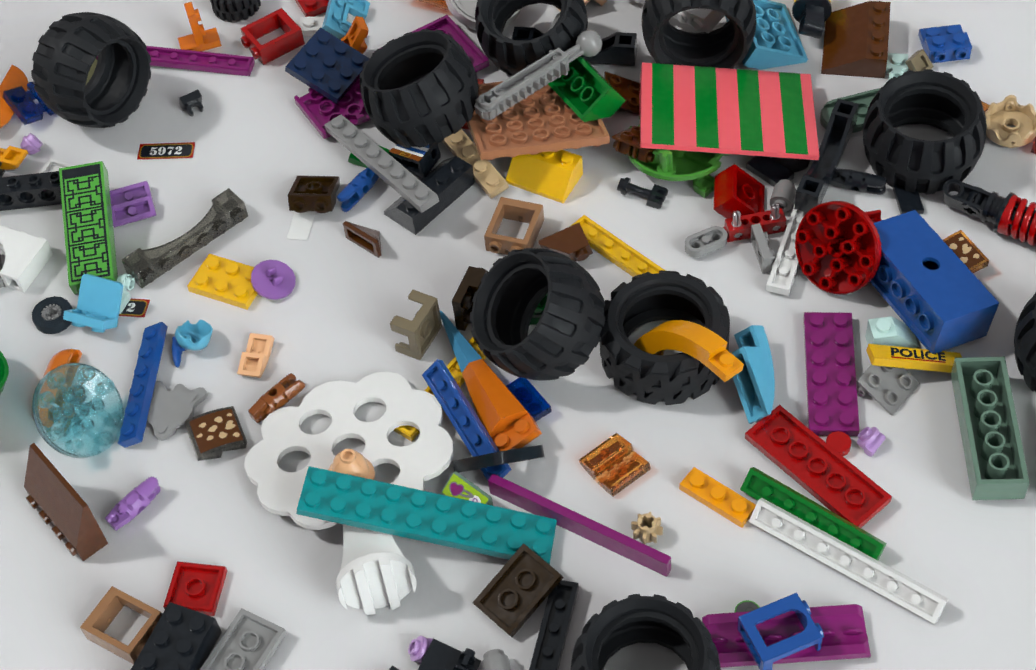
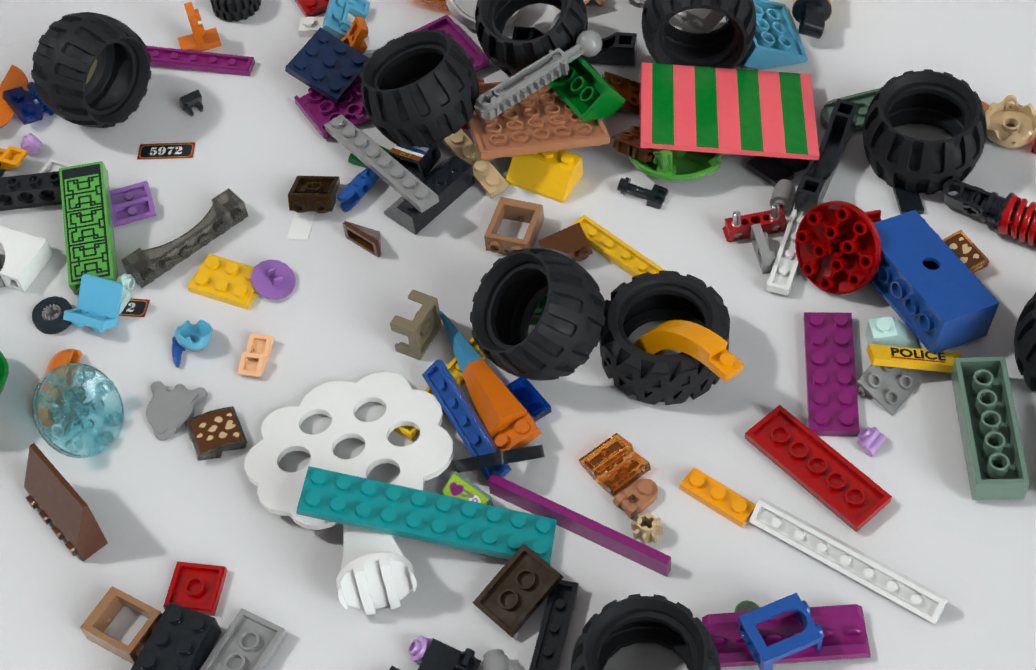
(133, 503): medium lavender hinge -> none
(143, 385): blue plate -> none
(276, 397): dark orange hinge -> none
(277, 47): red window -> none
(353, 464): light nougat hat -> none
(462, 300): dark brown plate -> none
(642, 491): none -> nougat plate
(703, 241): light grey plate -> none
(704, 185): bright green tile -> none
(737, 192): red slope -> none
(756, 380): medium azure slope -> none
(761, 485): green plate -> none
(840, 442): red tile -> none
(857, 40): reddish brown slope -> none
(859, 181): black hinge -> none
(896, 64): light aqua plate -> none
(919, 61): dark tan plate -> none
(945, 43): blue plate -> none

